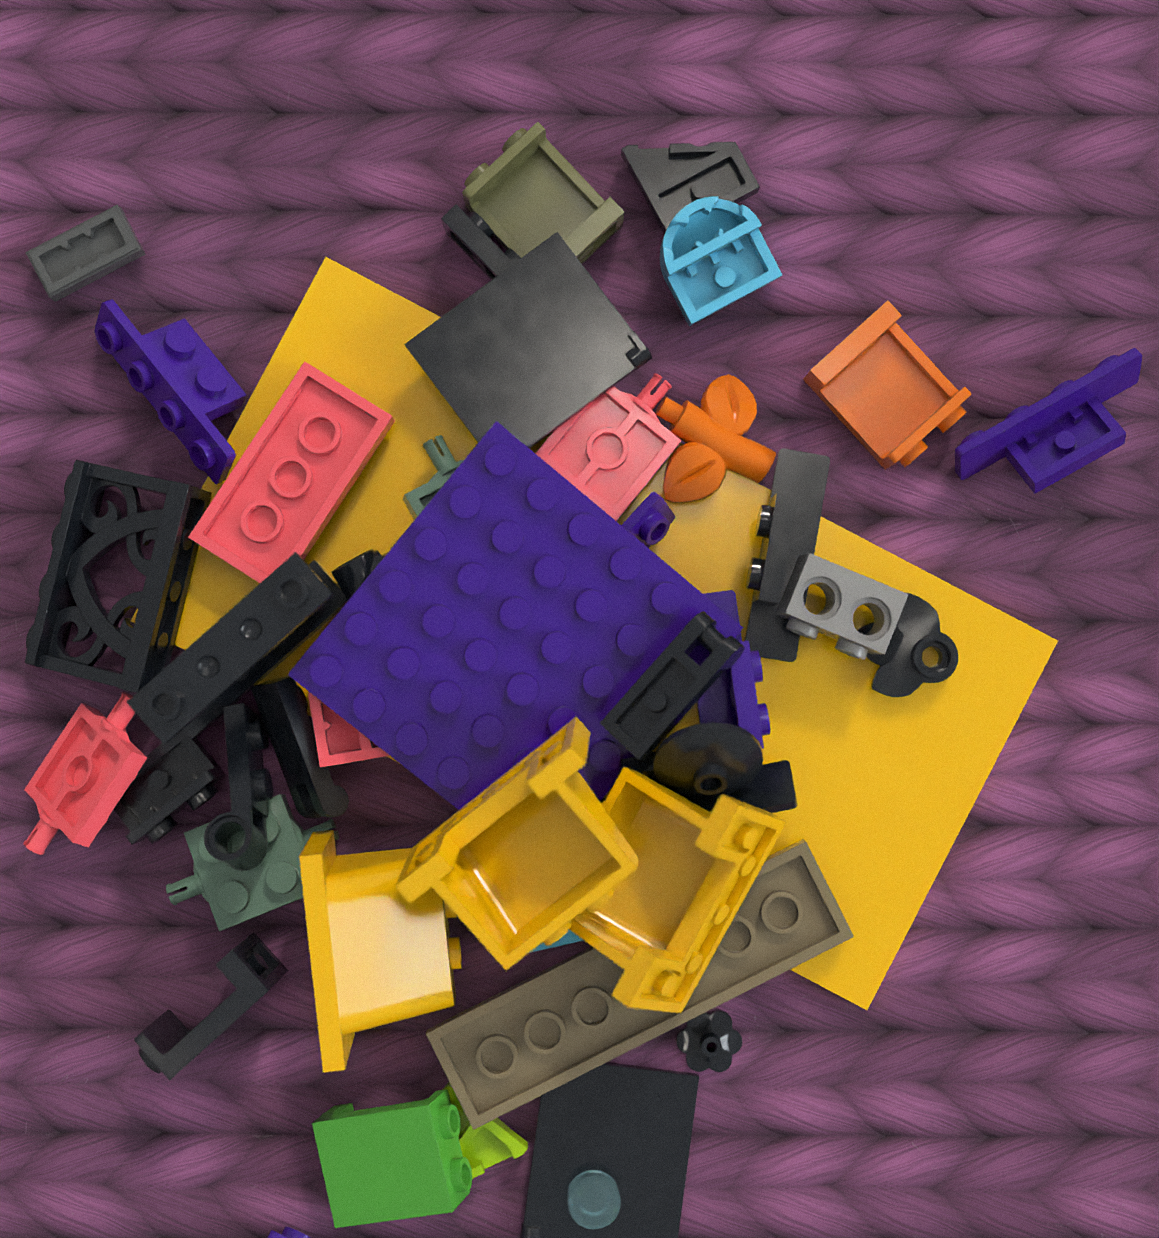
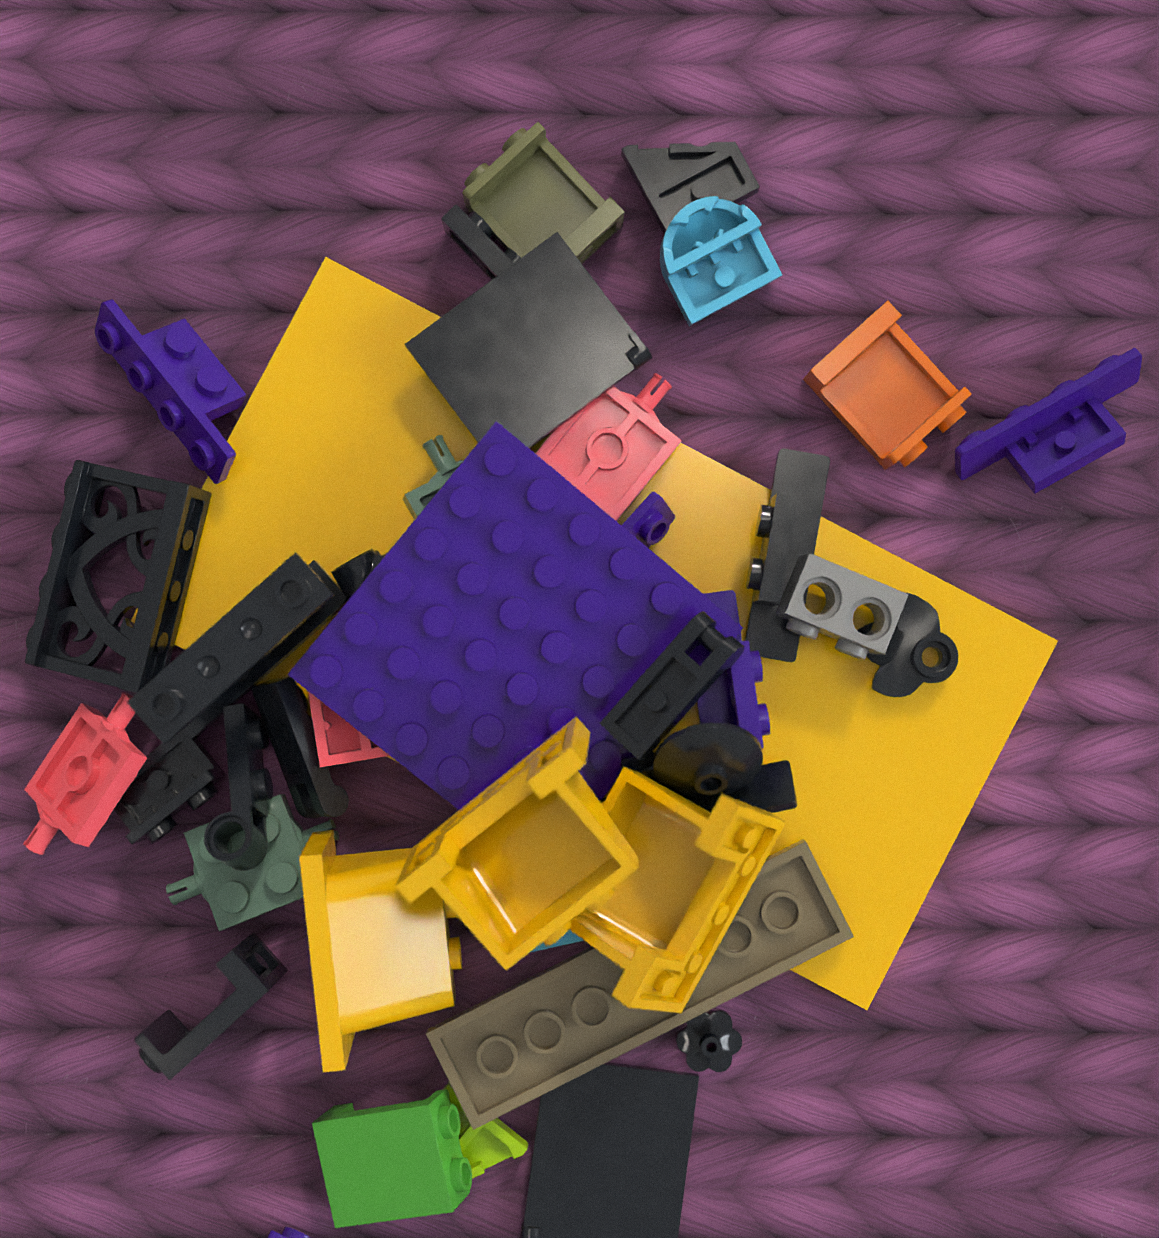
(85, 253): dark grey plate -> none
(292, 475): coral plate -> none
(593, 1199): clear light blue tile -> none
(712, 441): orange plant -> none

